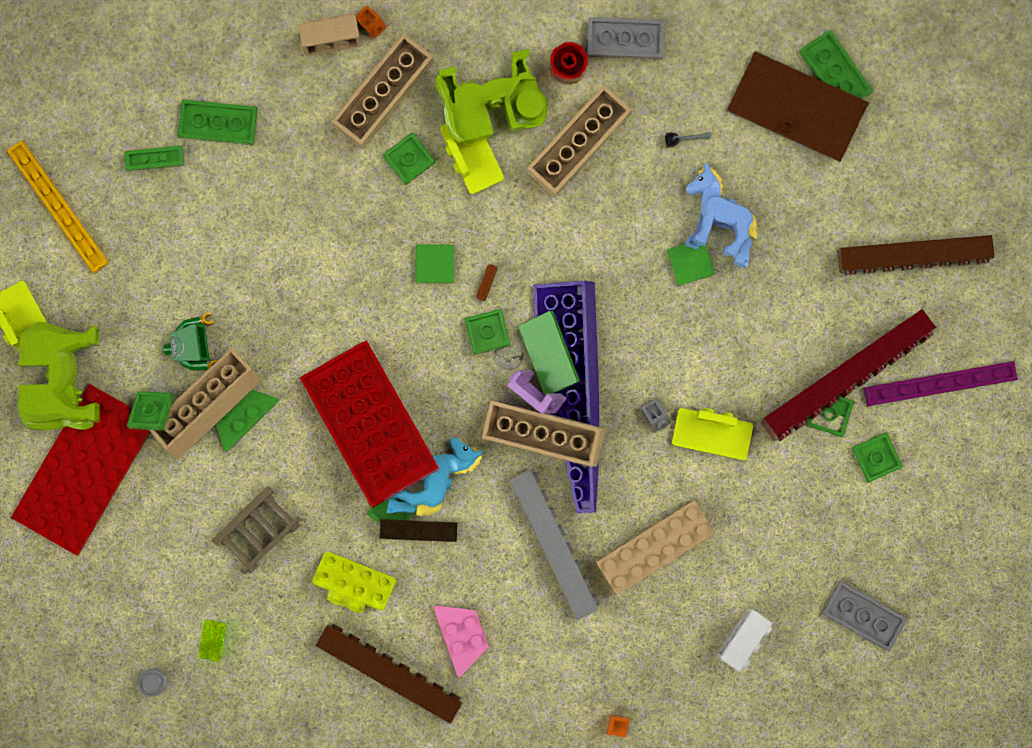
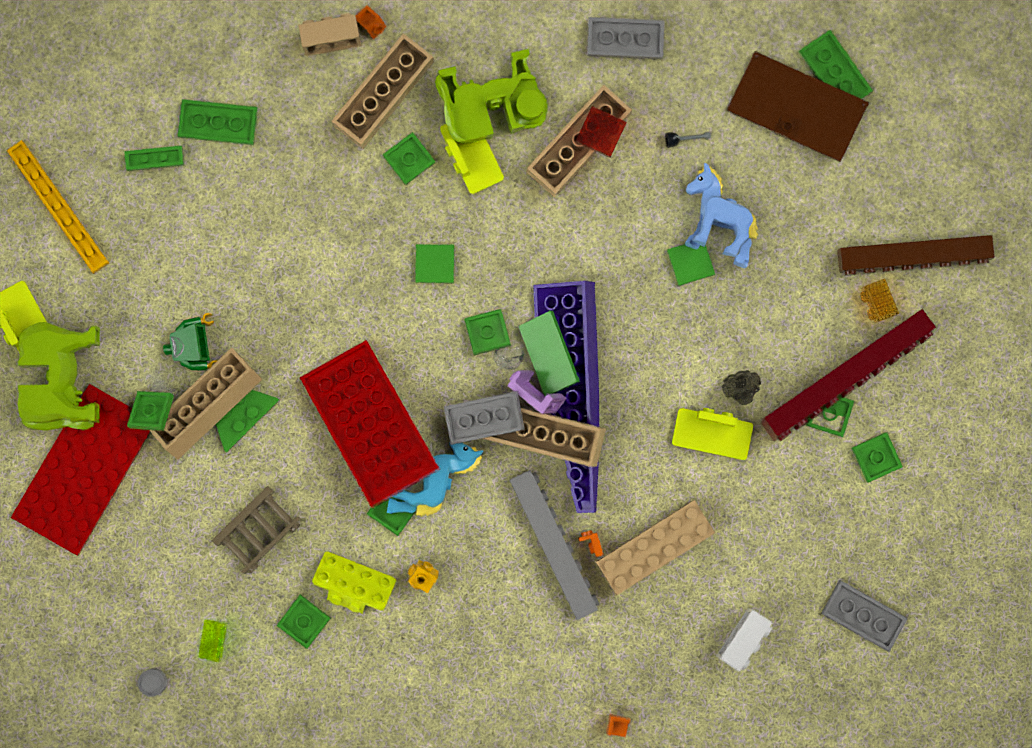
(303, 621): none -> bright green tile
(391, 675): reddish brown brick -> none
(418, 530): dark brown plate -> none
(422, 575): none -> yellow brick
(462, 635): bright pink wing -> none
(484, 418): none -> light grey tile
(486, 282): dark orange axle -> none
(568, 52): red brick -> none
(594, 545): none -> orange bracket
(601, 132): none -> clear red plate
(656, 415): light grey bracket -> none
(742, 386): none -> clear smoke plant
(879, 301): none -> clear yellow brick
(940, 383): magenta tile -> none

